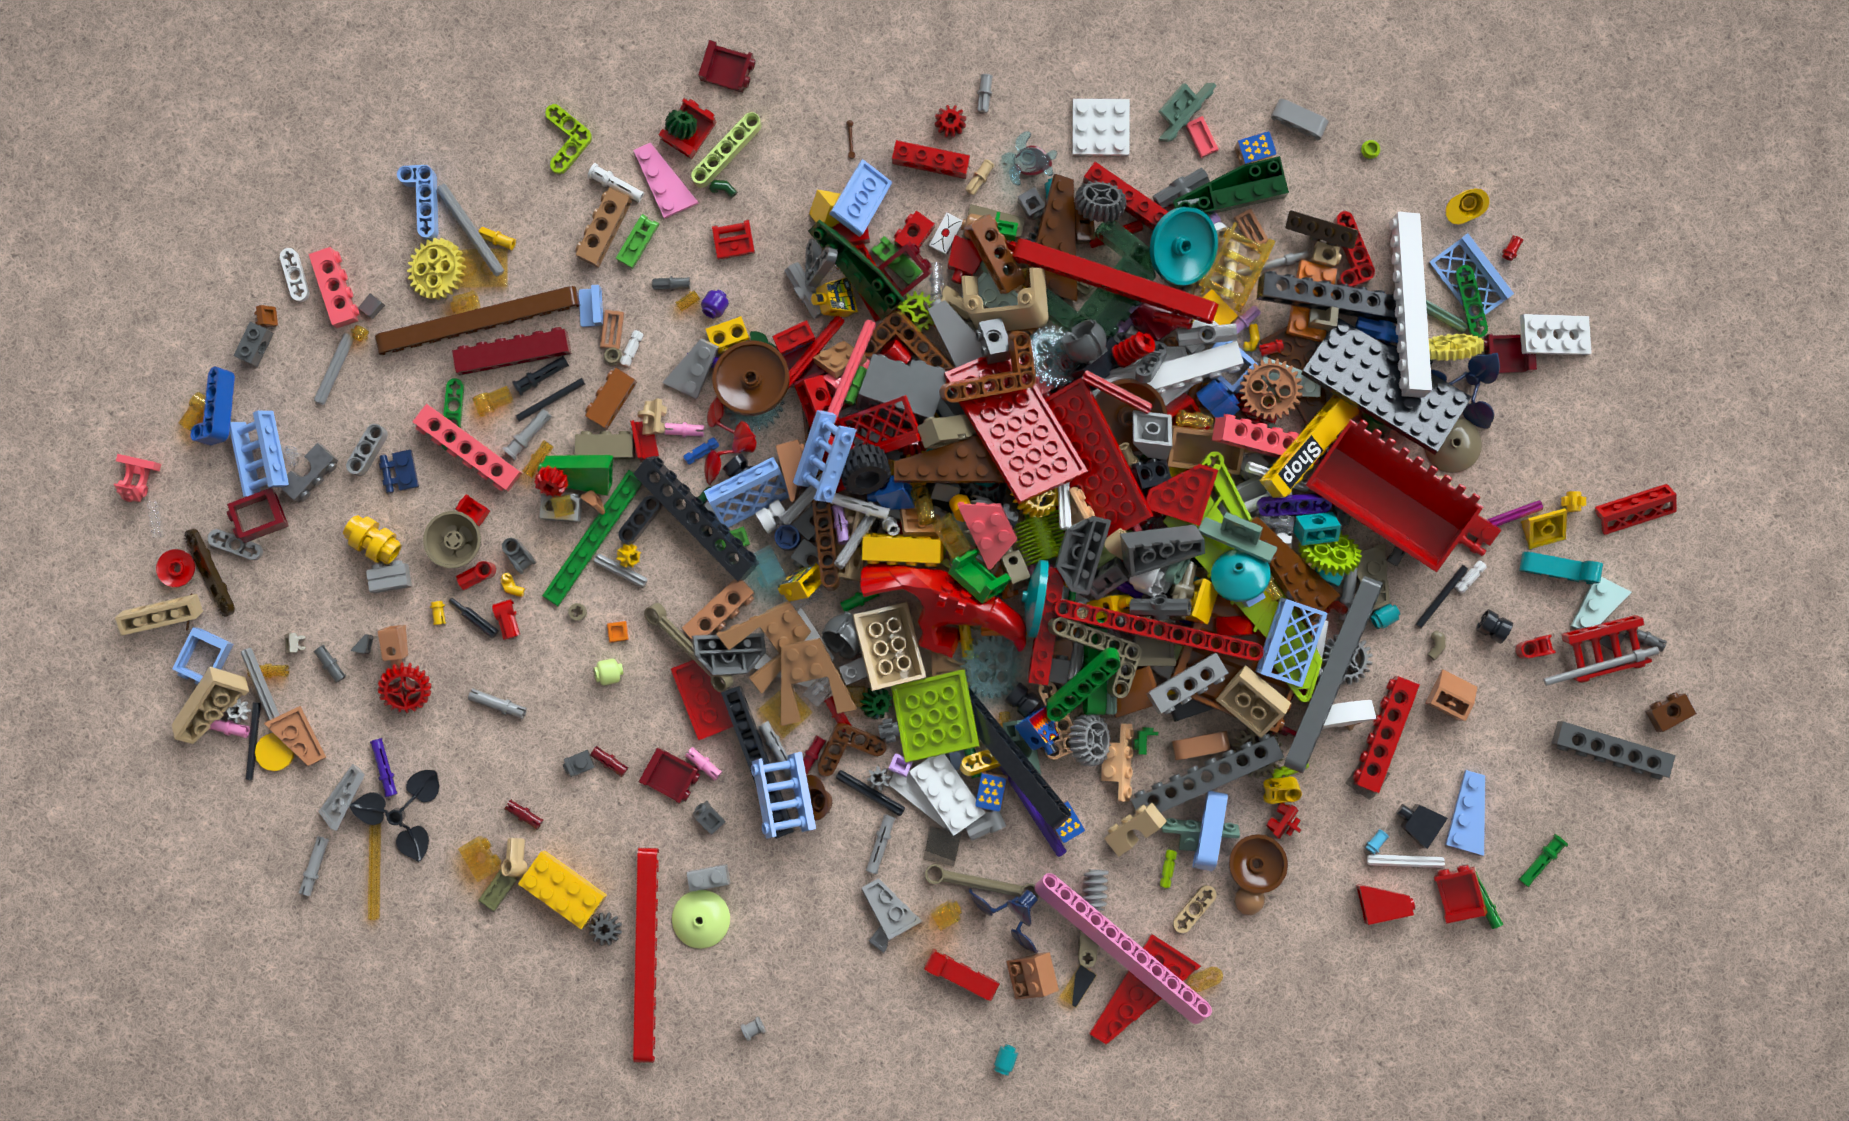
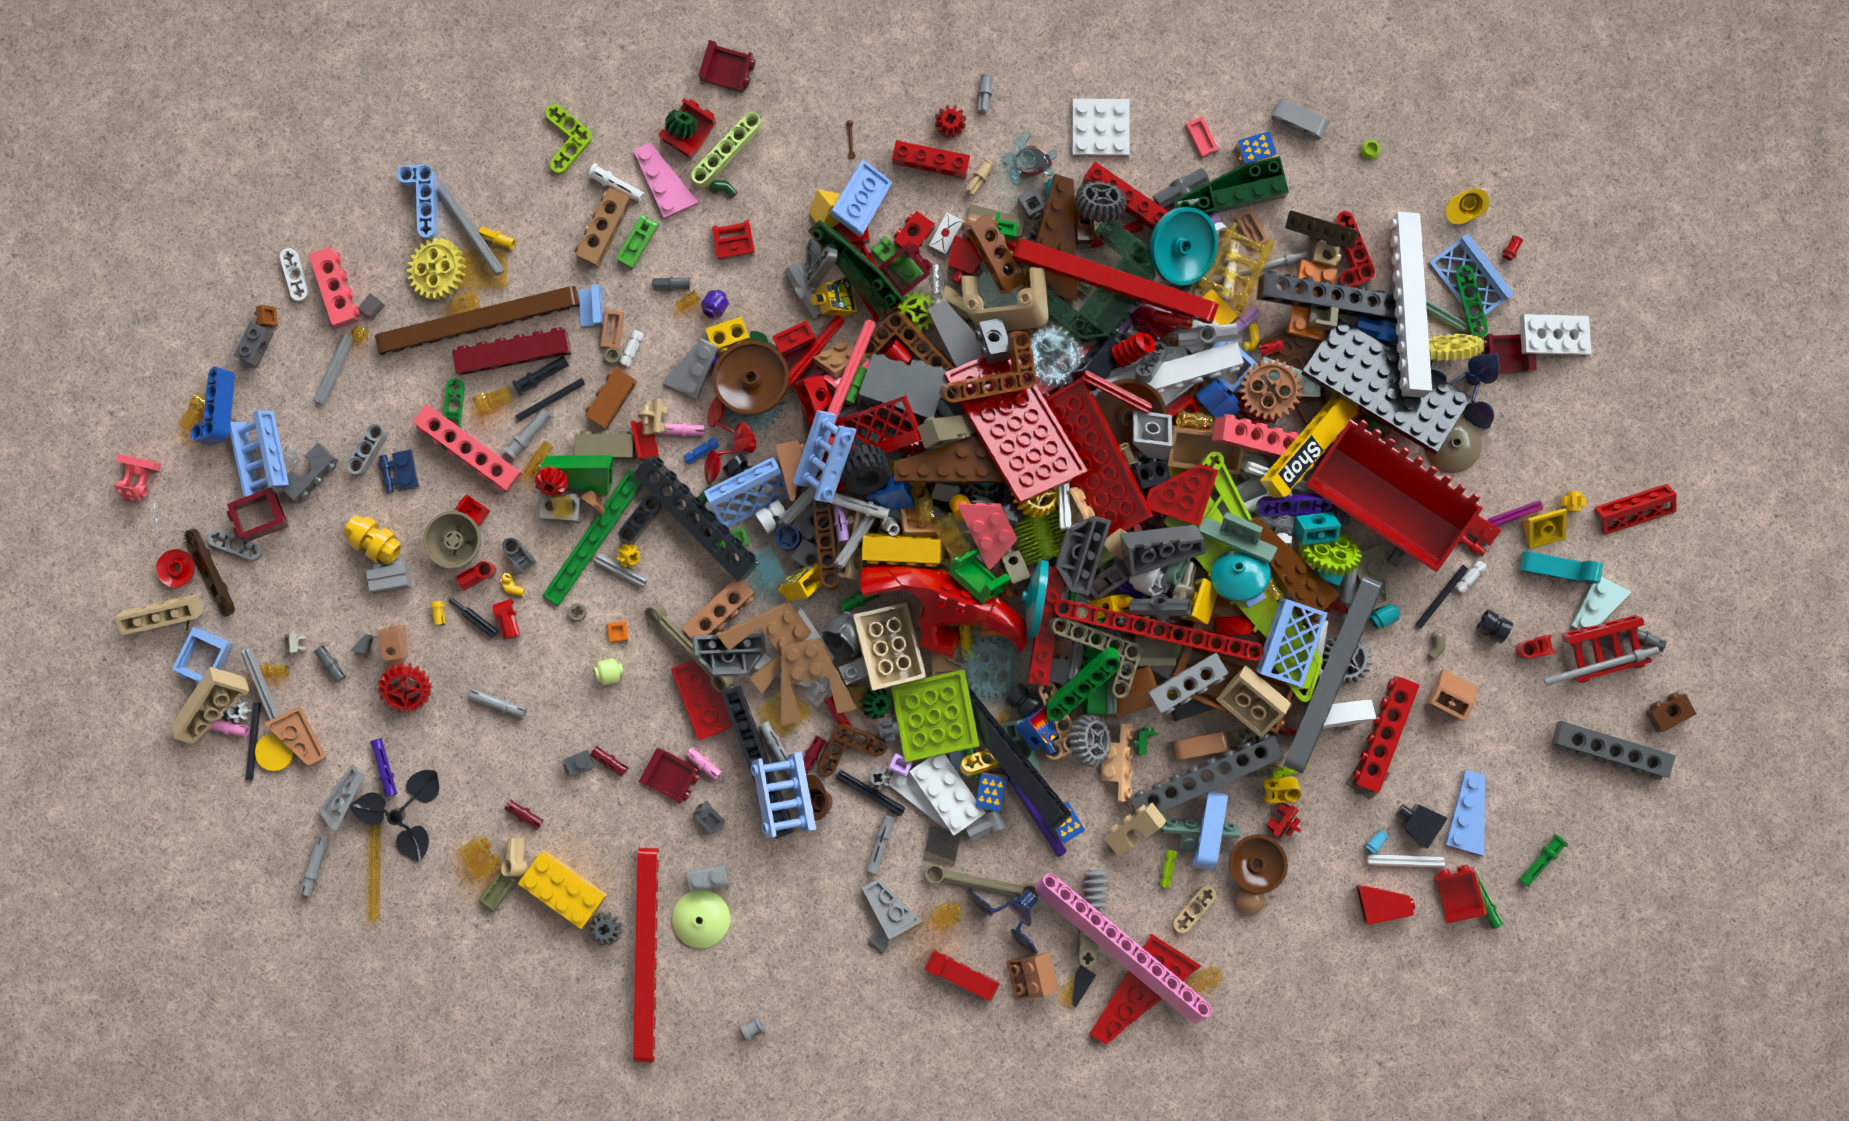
(1005, 1059): teal brick -> none
(1085, 342): dark grey piece -> none
(1181, 108): sand green bracket -> none

